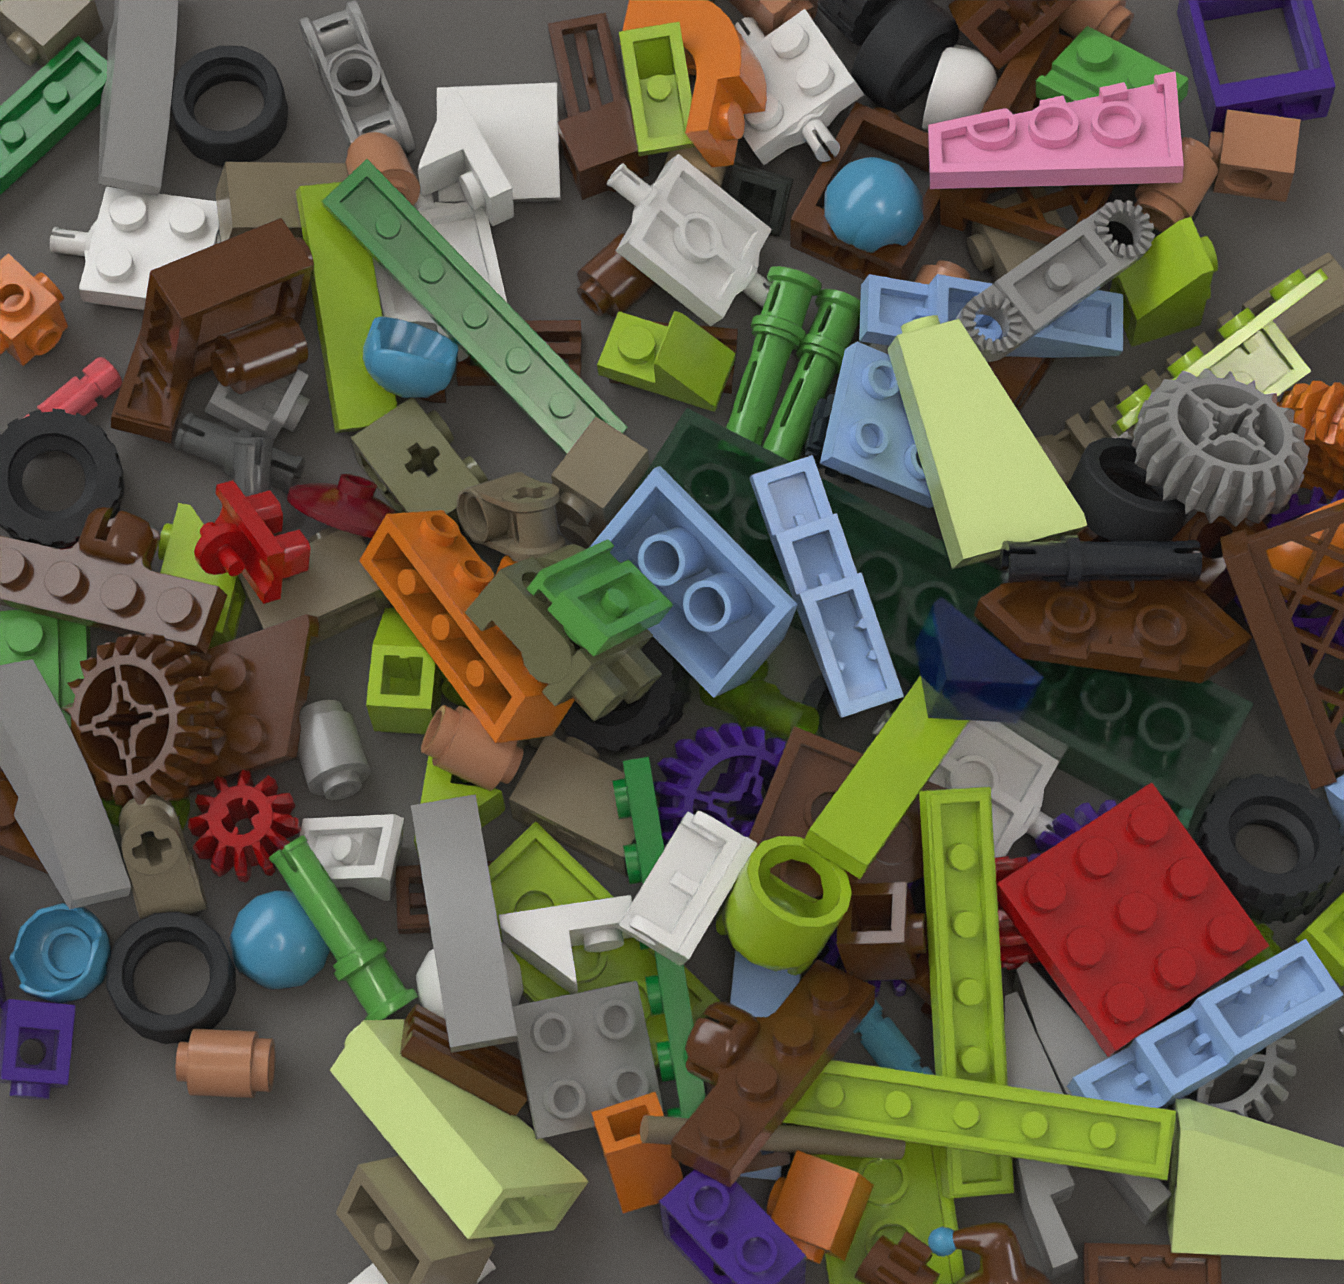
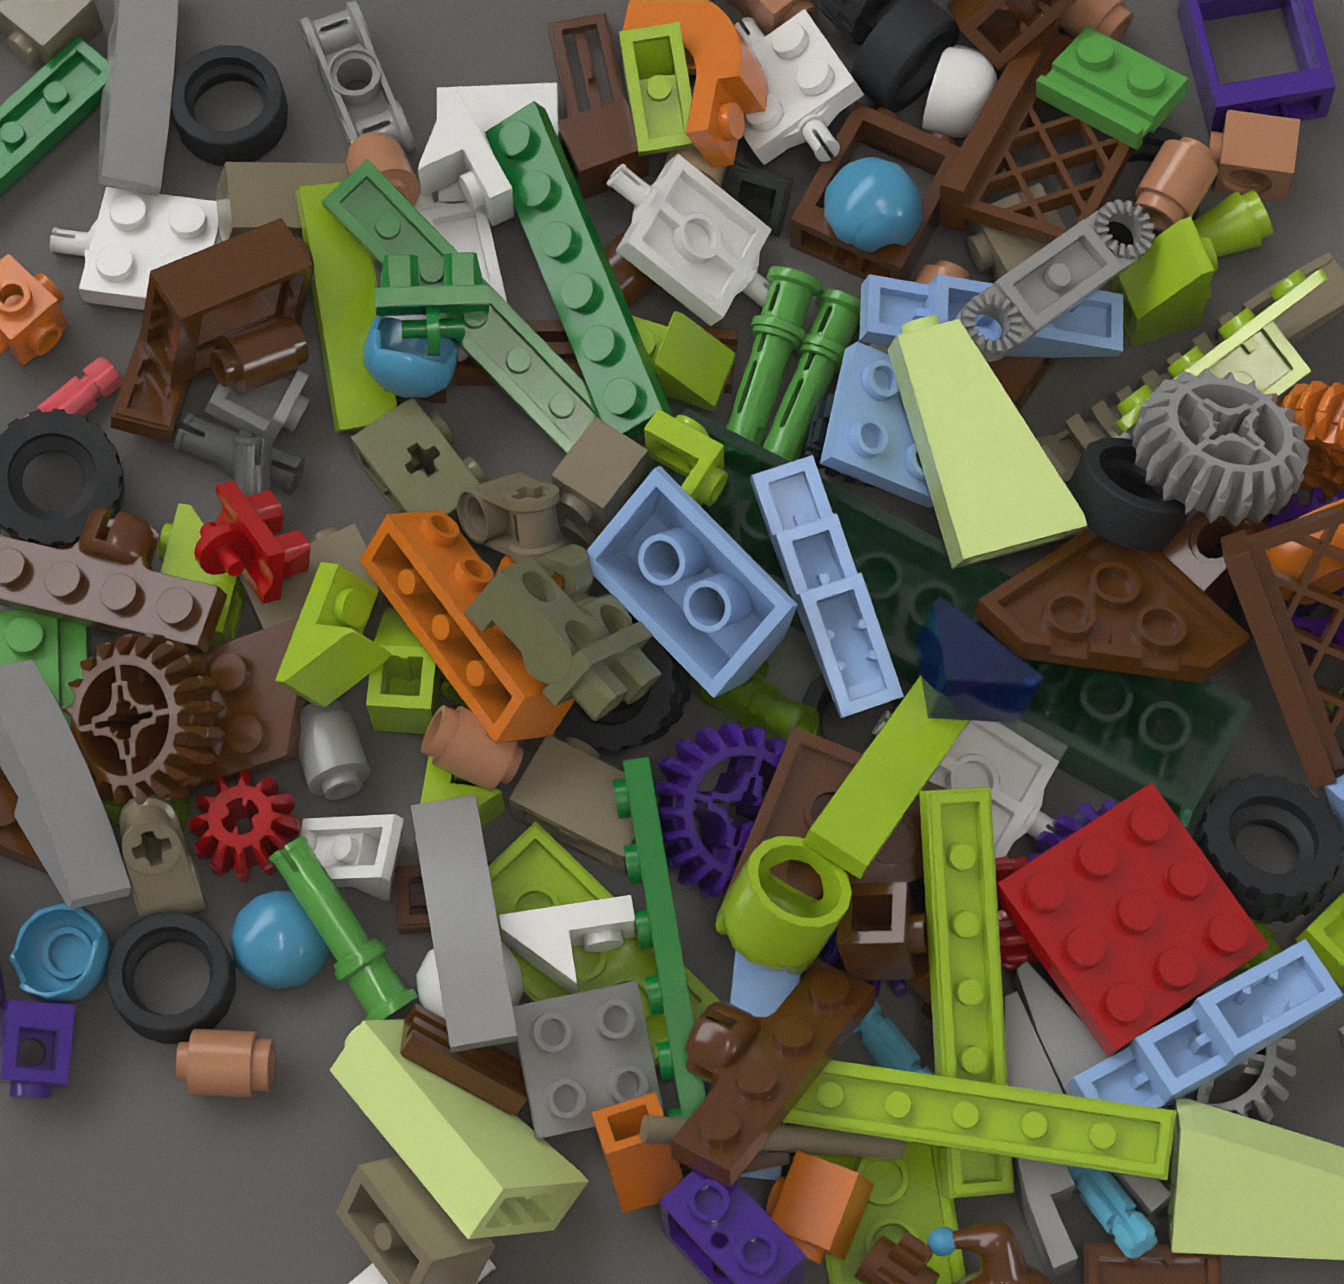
(328, 642): none -> lime slope
(343, 505): dark red dish -> none
(460, 295): none -> green hips
(577, 271): none -> plate
(600, 598): bright green plate -> none
(687, 886): white hinge -> none
(689, 451): none -> lime bracket
(1077, 561): black pin -> none
(1089, 141): bright pink wing -> none
(1114, 1210): none -> medium azure axle
(1235, 223): none -> lime cone

